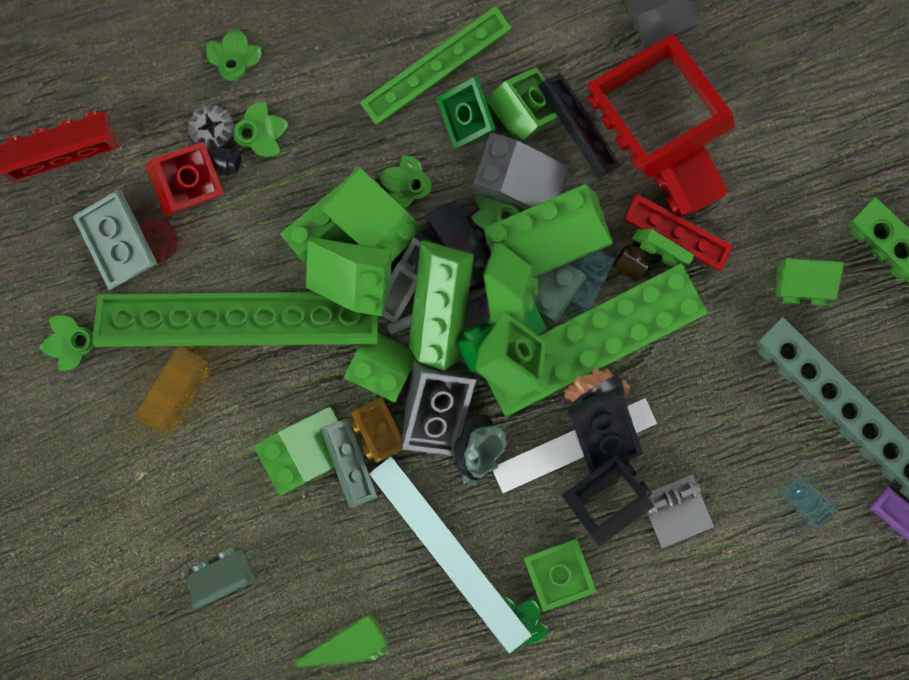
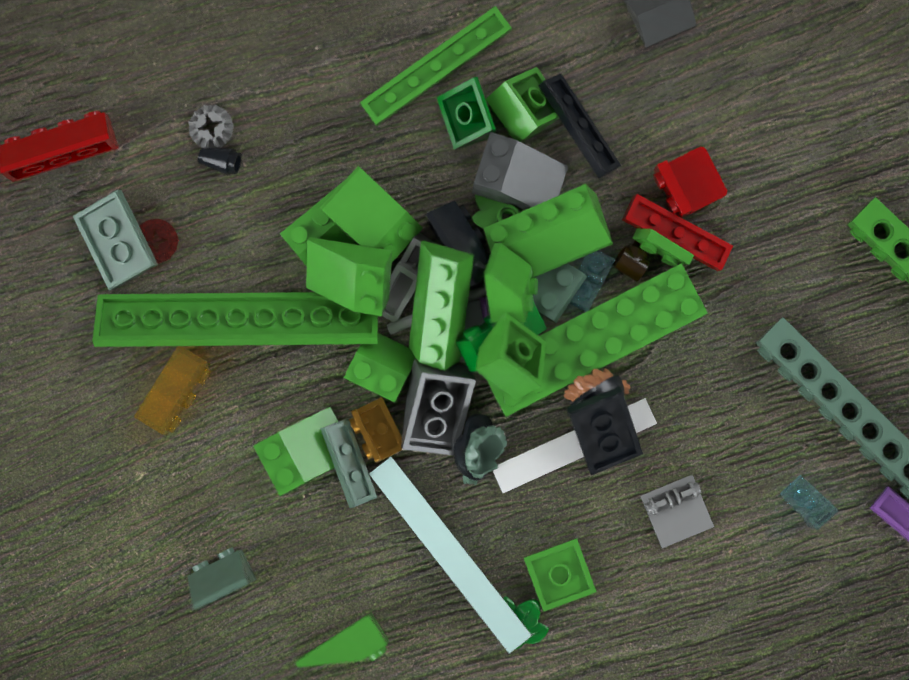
(64, 342): bright green plate -> none
(184, 179): red slope -> none
(233, 51): bright green plate -> none
(265, 130): bright green plate -> none
(402, 179): bright green plate -> none
(595, 483): black window -> none
(686, 143): red window -> none
(808, 281): bright green slope -> none

